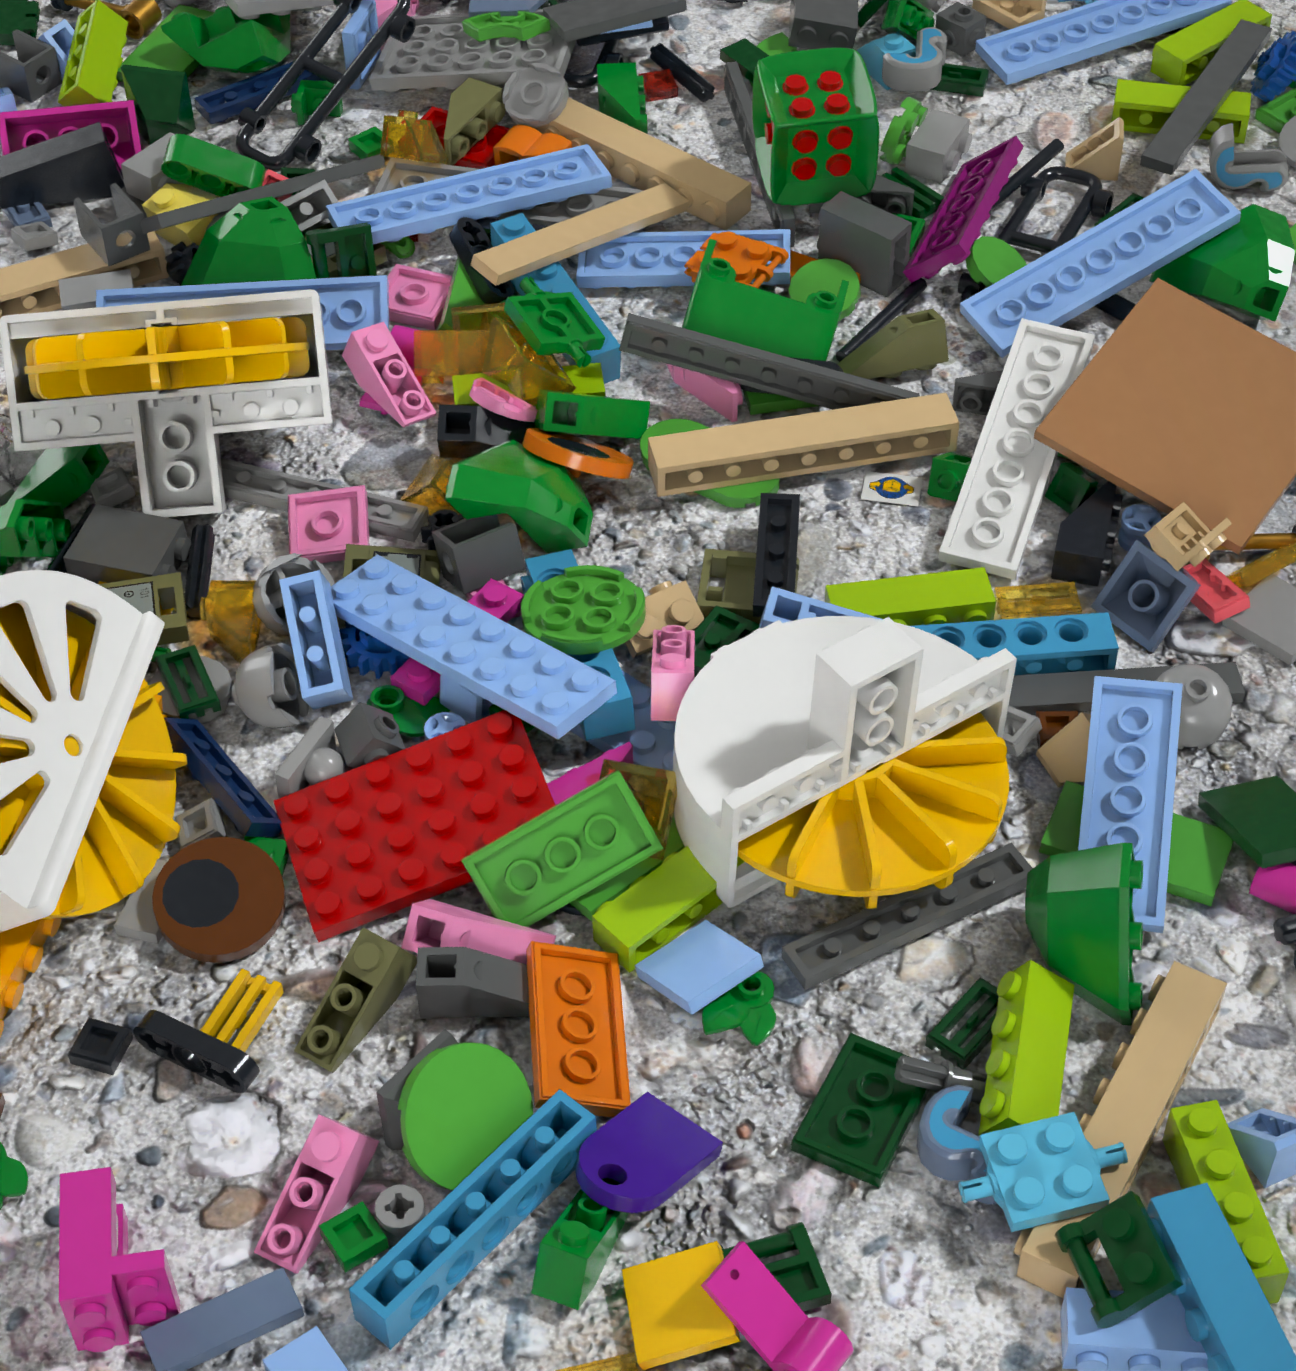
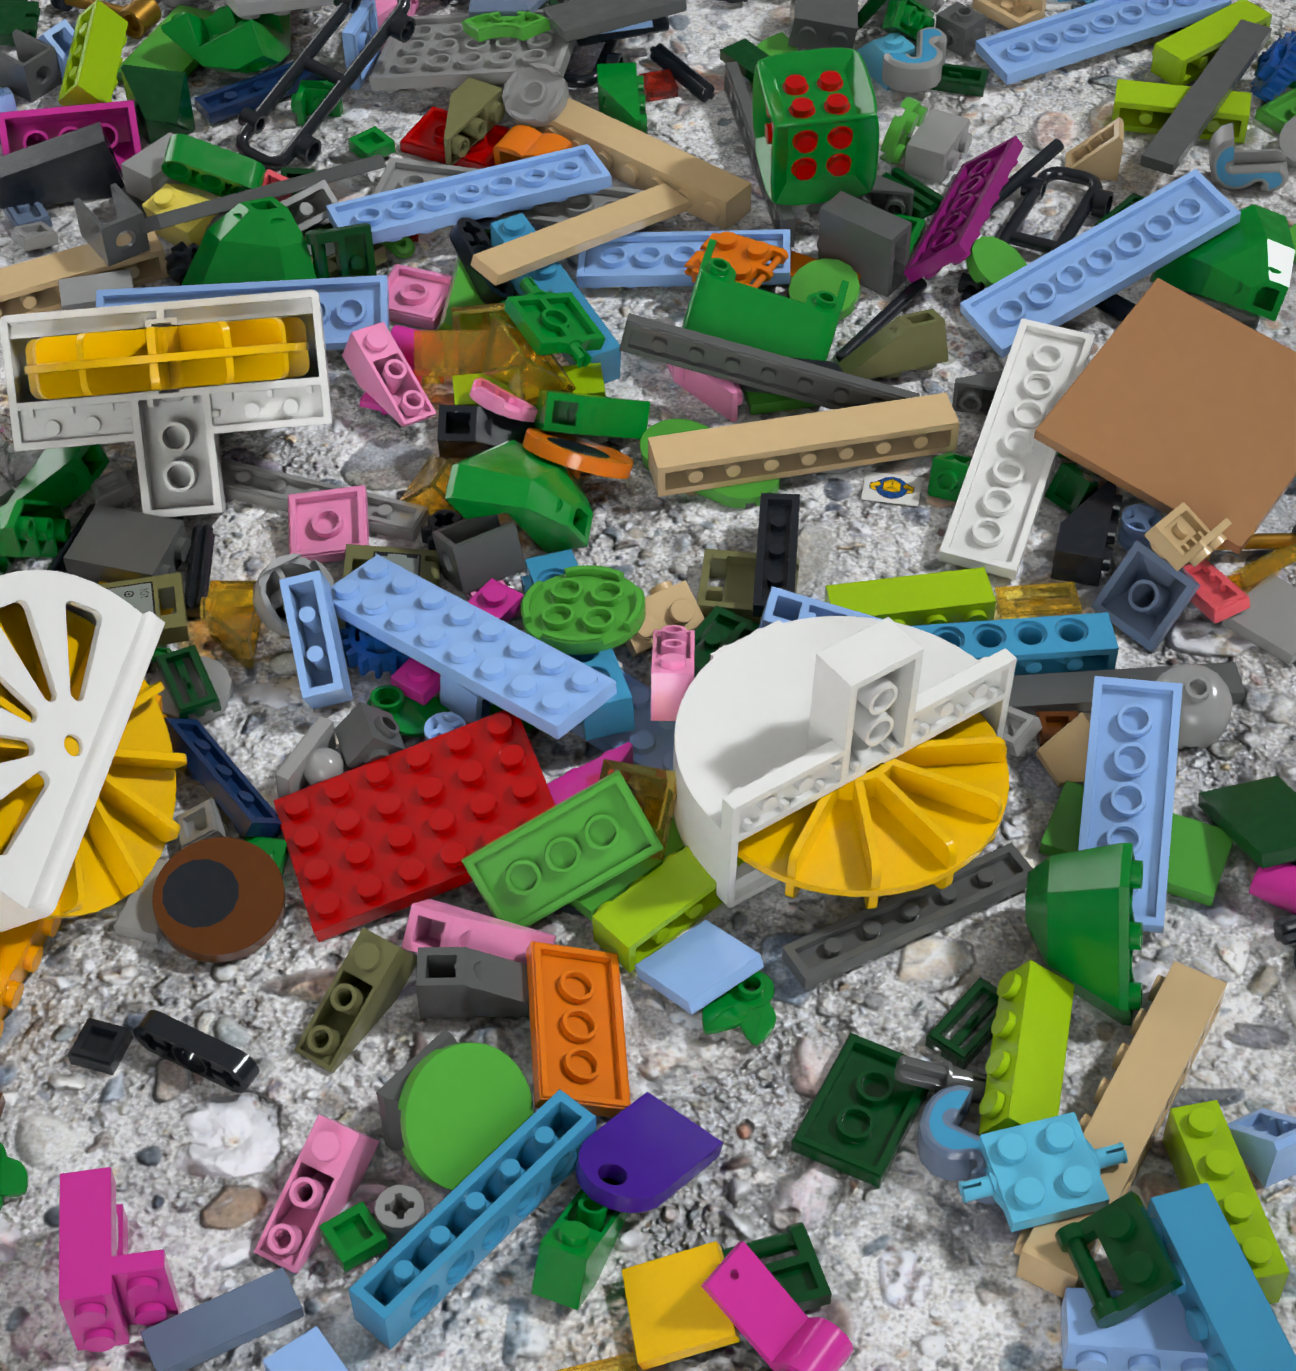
(229, 1001): yellow tile -> none
(270, 687): light grey cylinder -> none
(411, 138): clear yellow slope -> none

